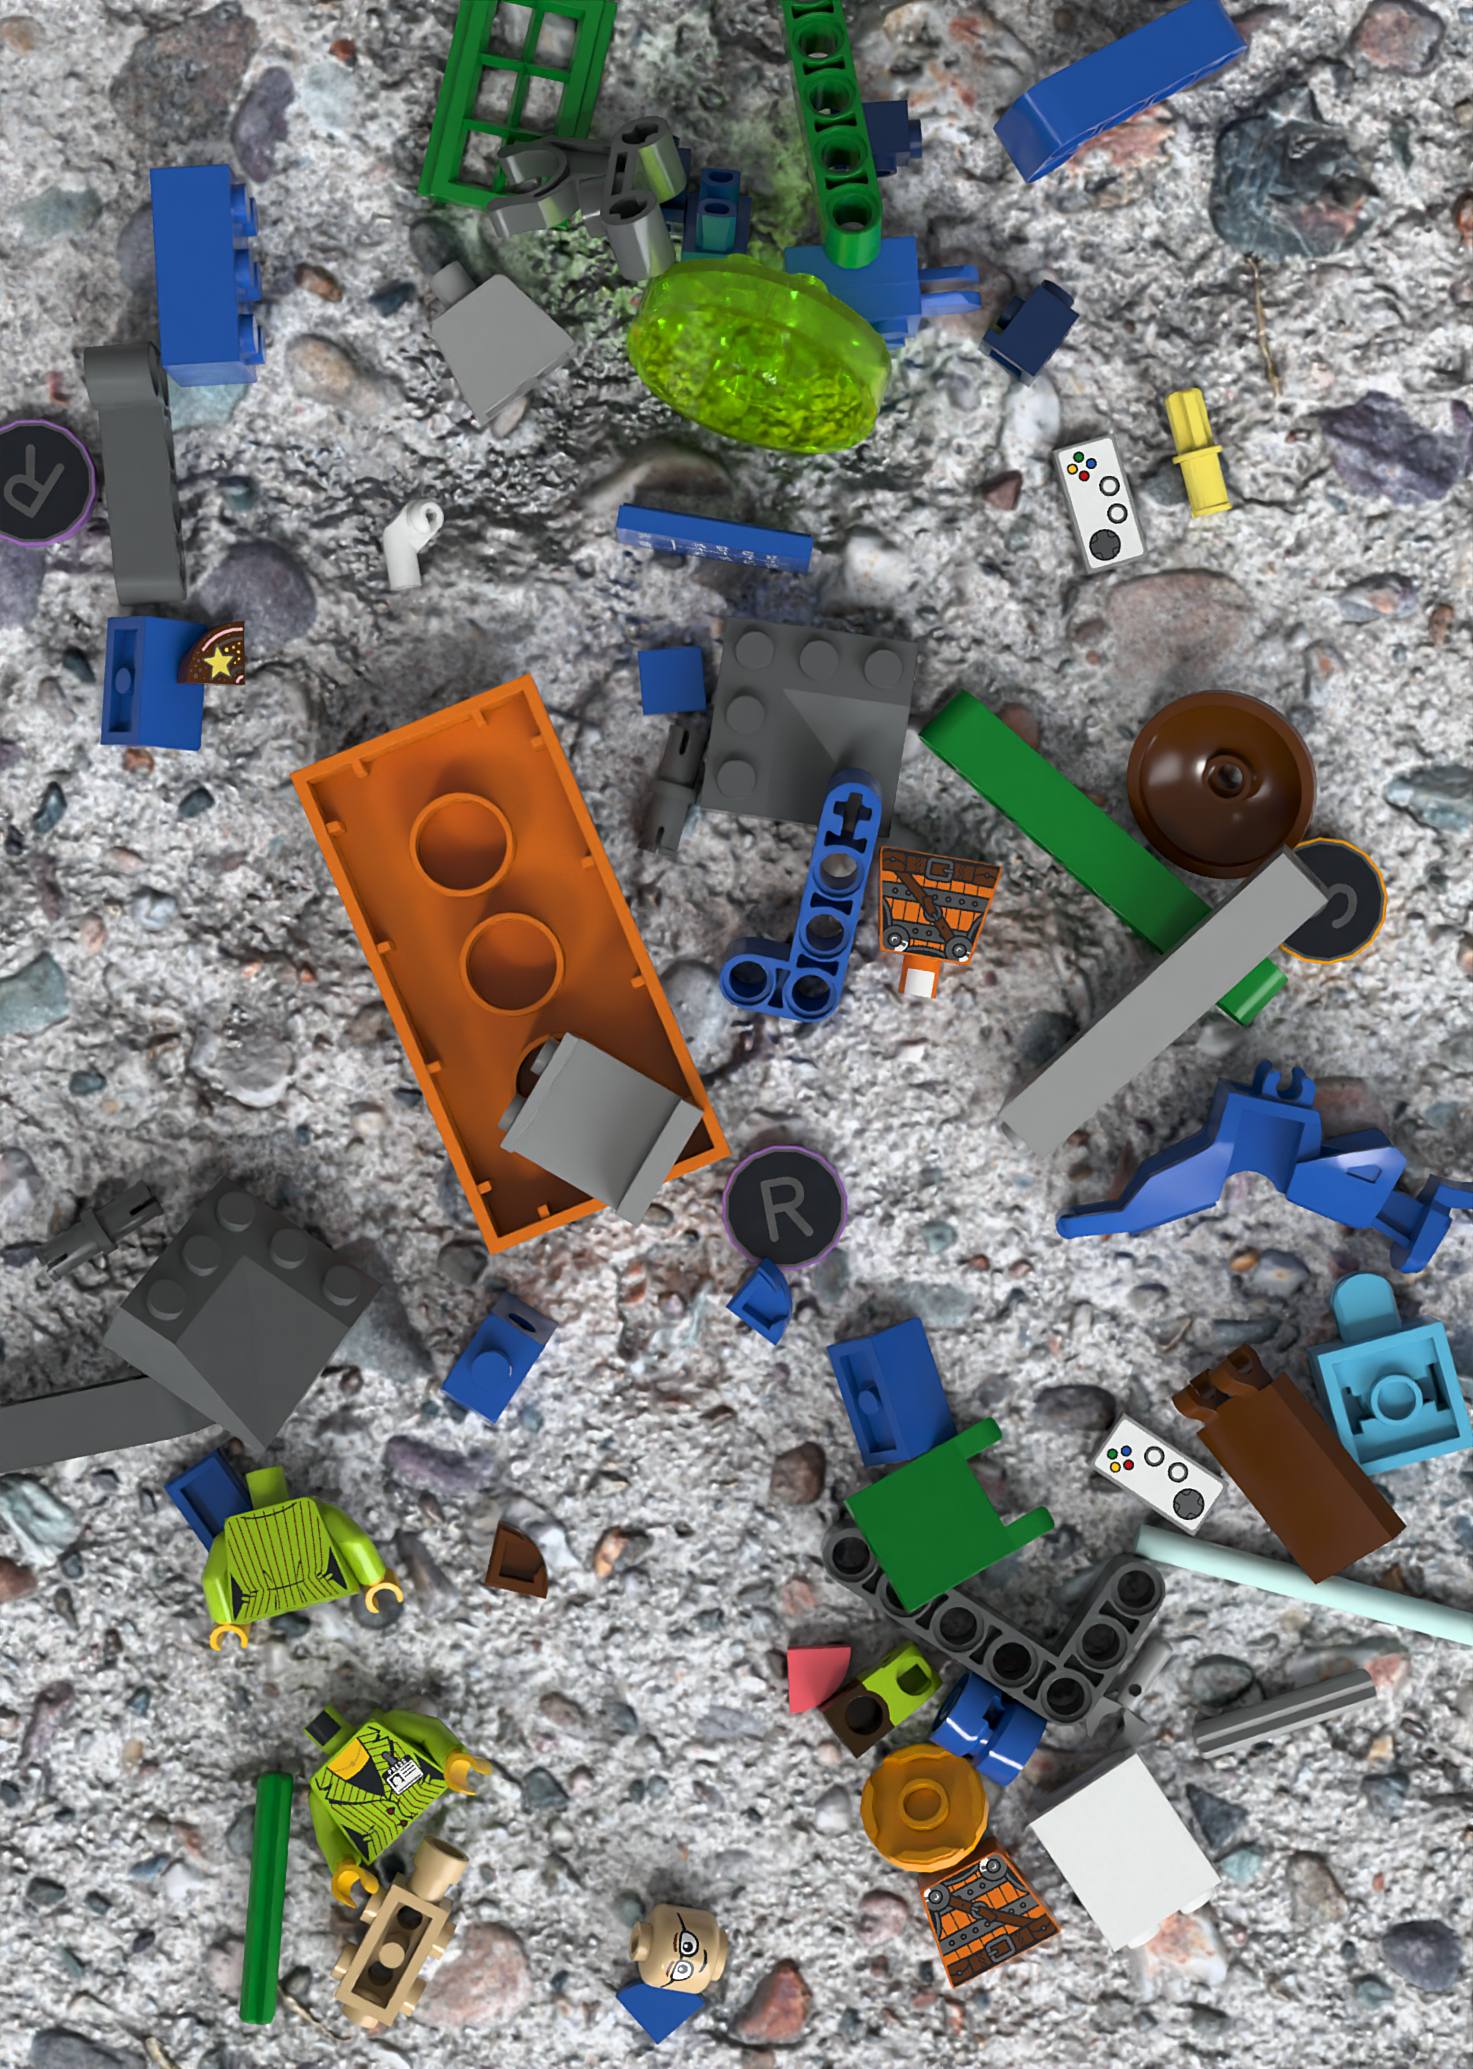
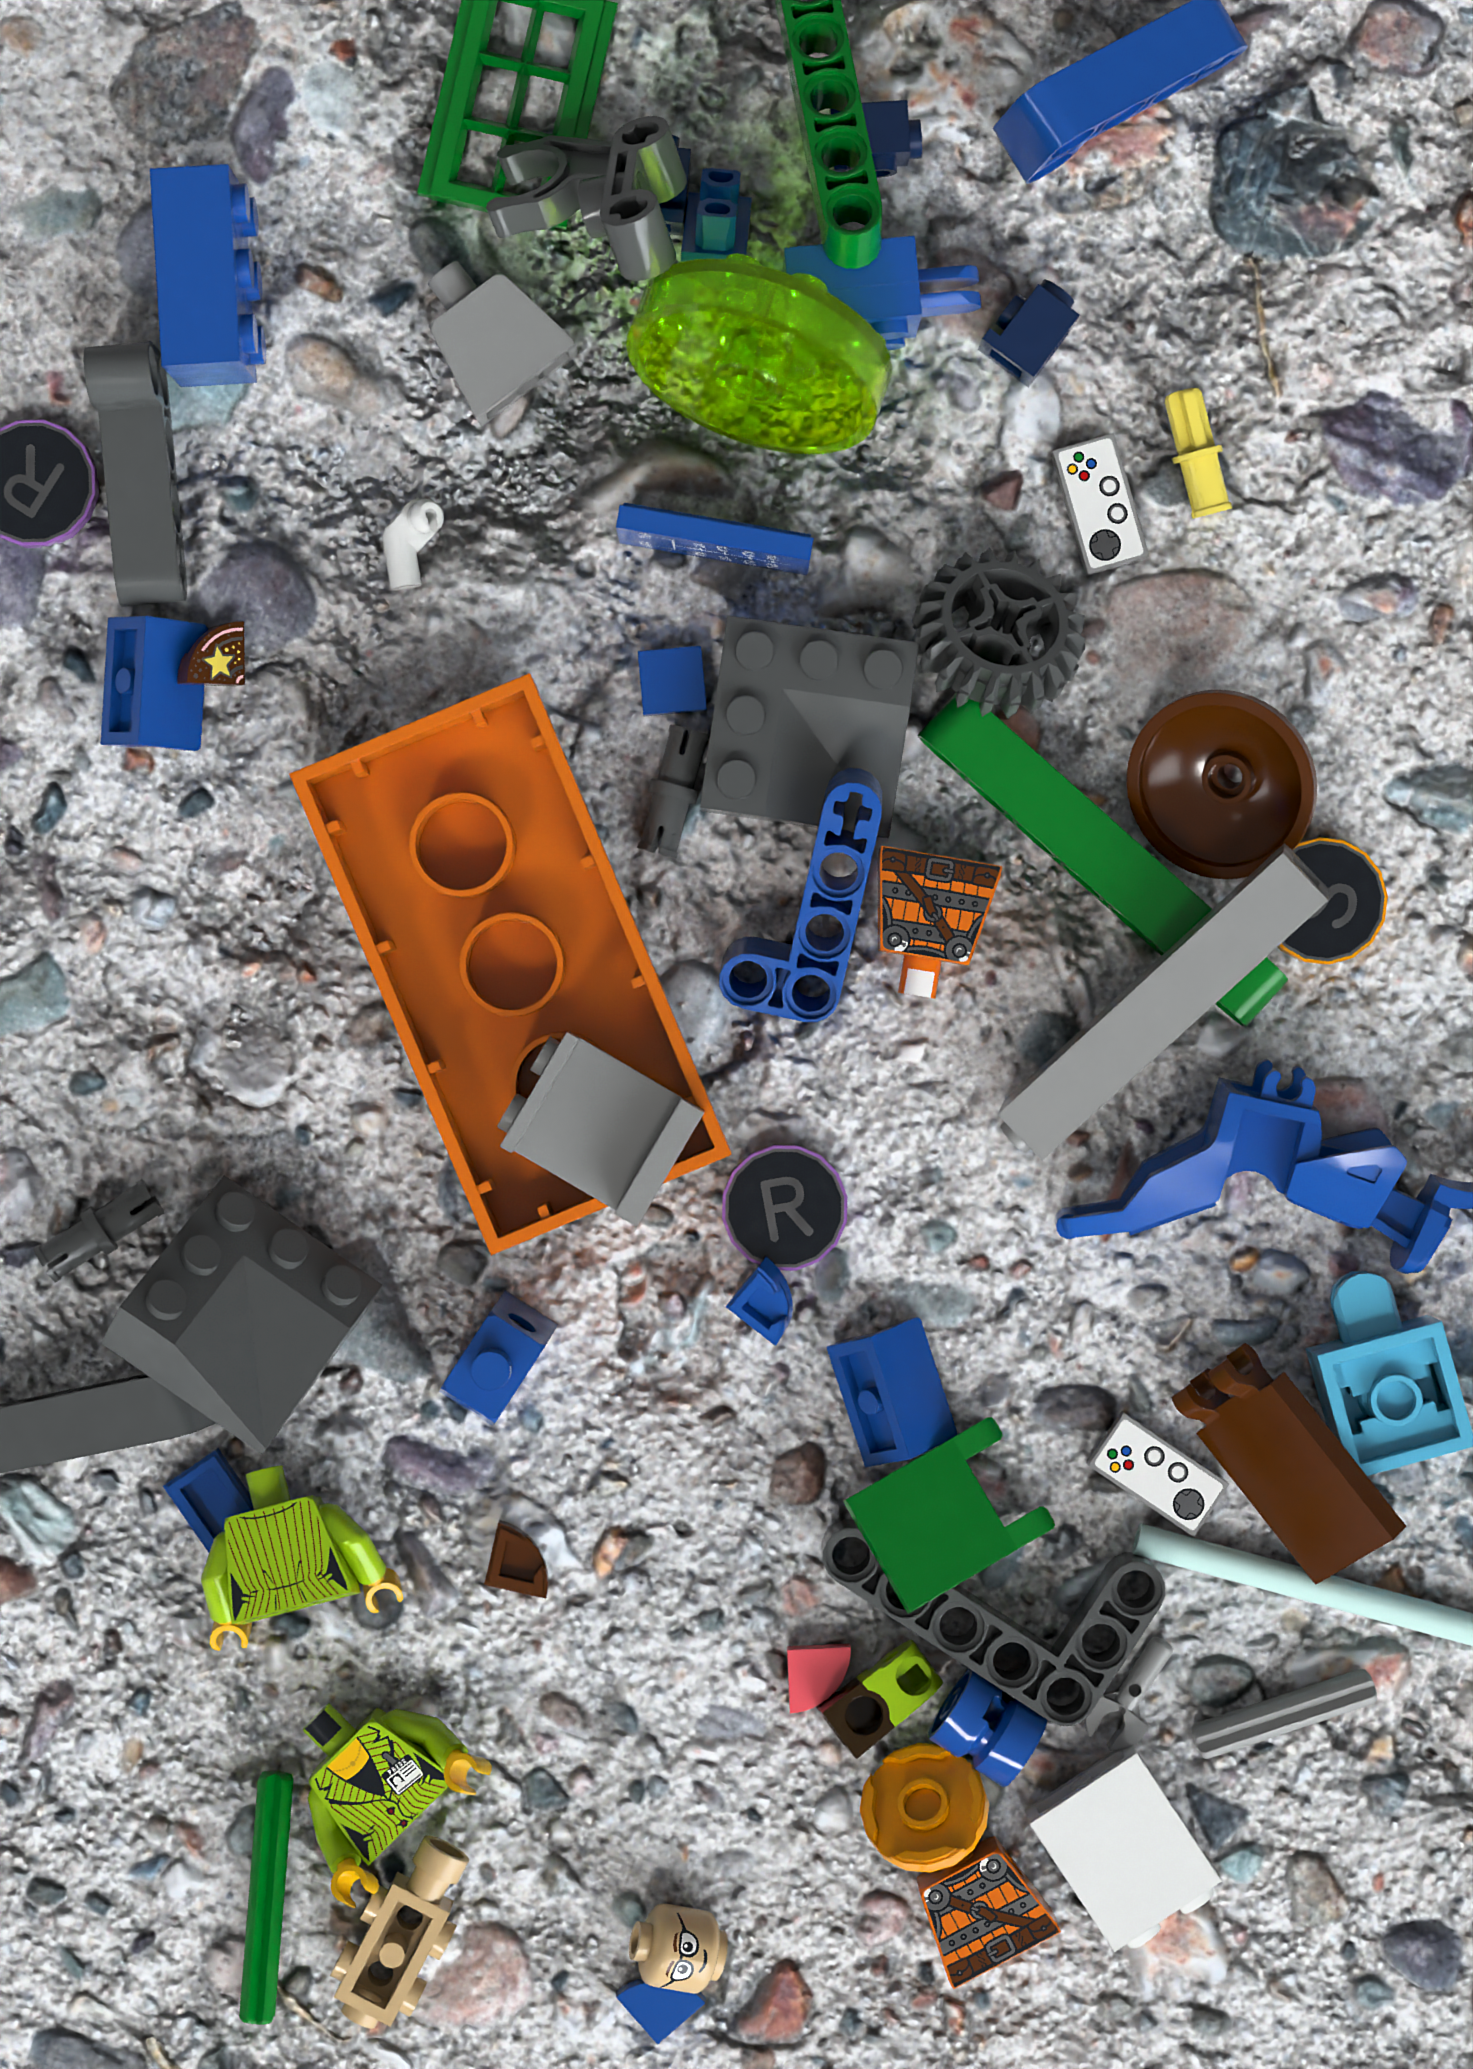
(992, 654): none -> dark grey gear

